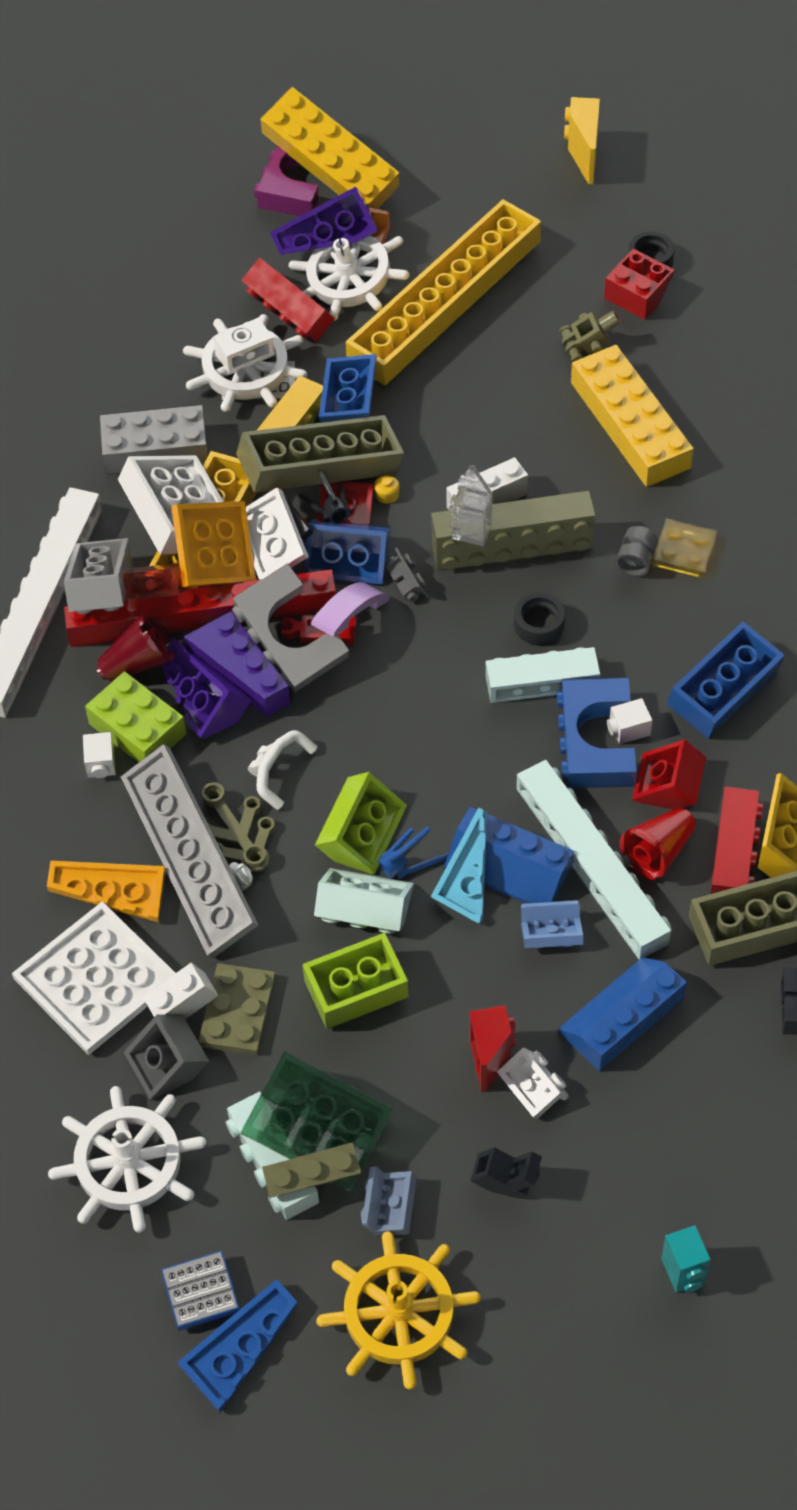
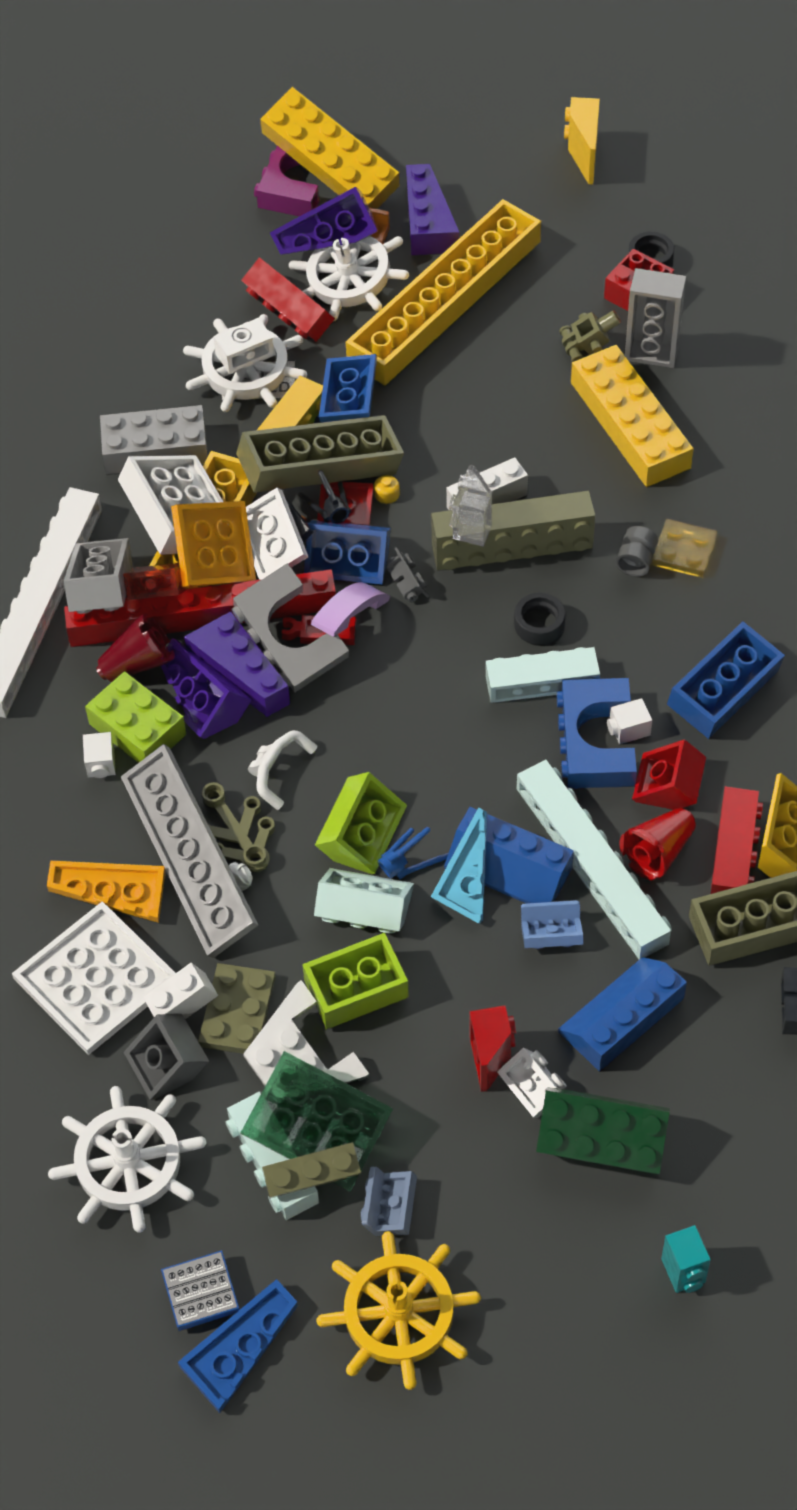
(282, 1035): none -> white wing
(429, 216): none -> dark purple wedge
(506, 1174): black brick -> none
(603, 1130): none -> dark green brick
(654, 317): none -> light grey brick

